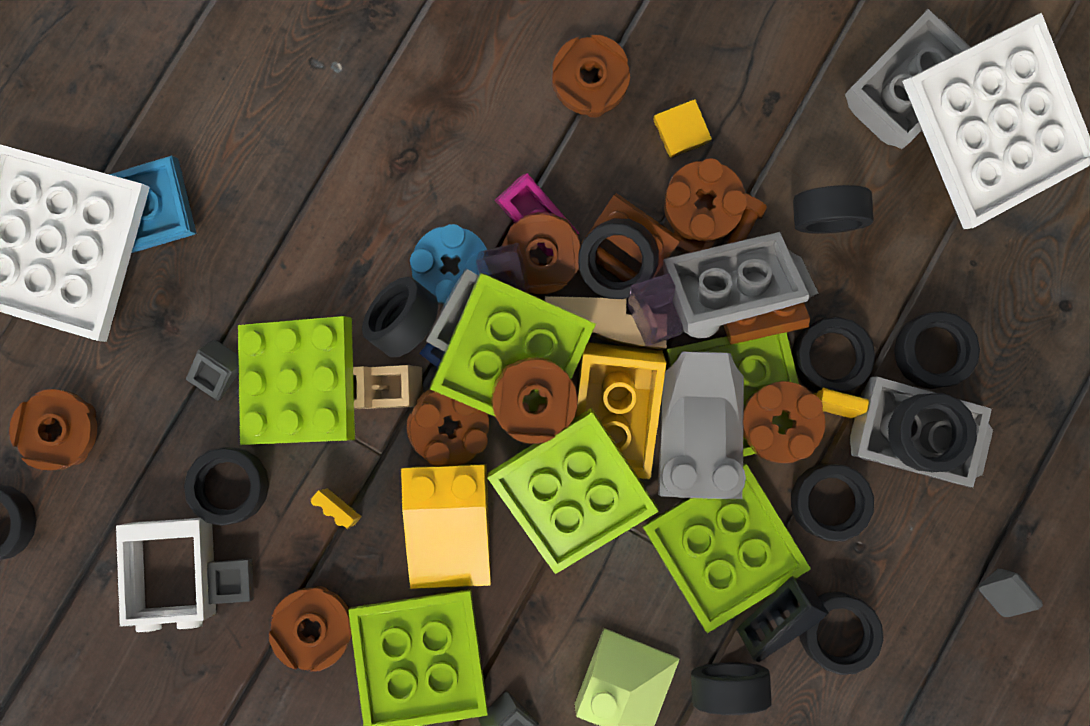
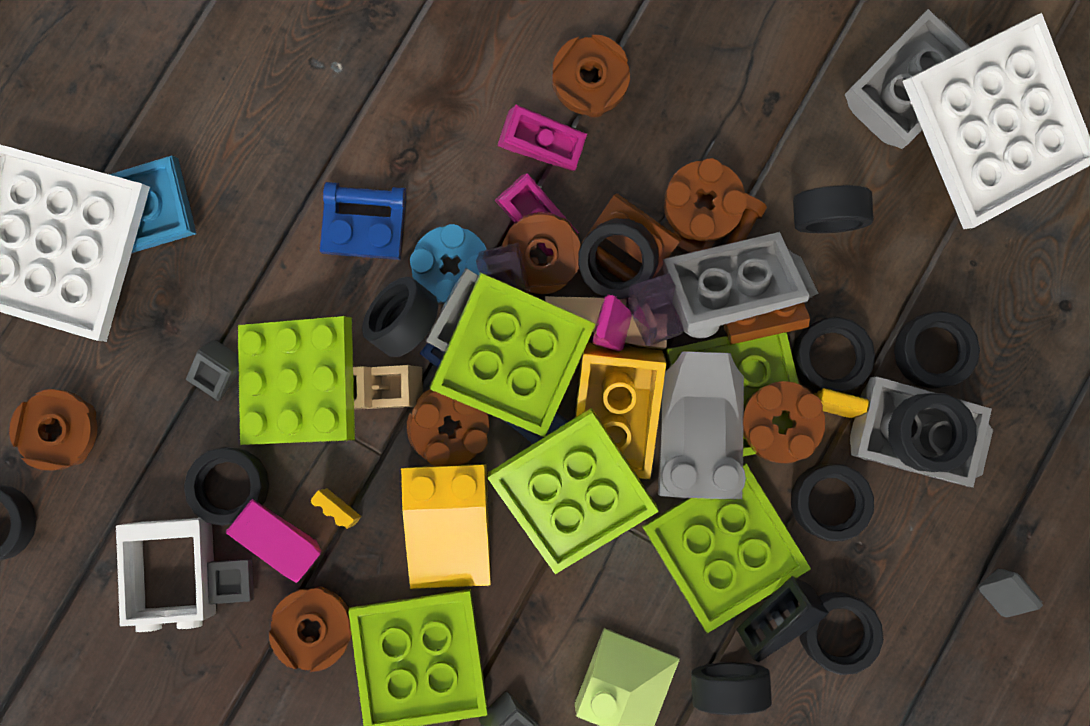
(275, 540): none -> dark pink slope
(360, 233): none -> blue plate
(541, 138): none -> dark pink slope
(549, 418): dark orange plate -> none
(612, 324): none -> dark pink slope
(682, 128): yellow piece -> none

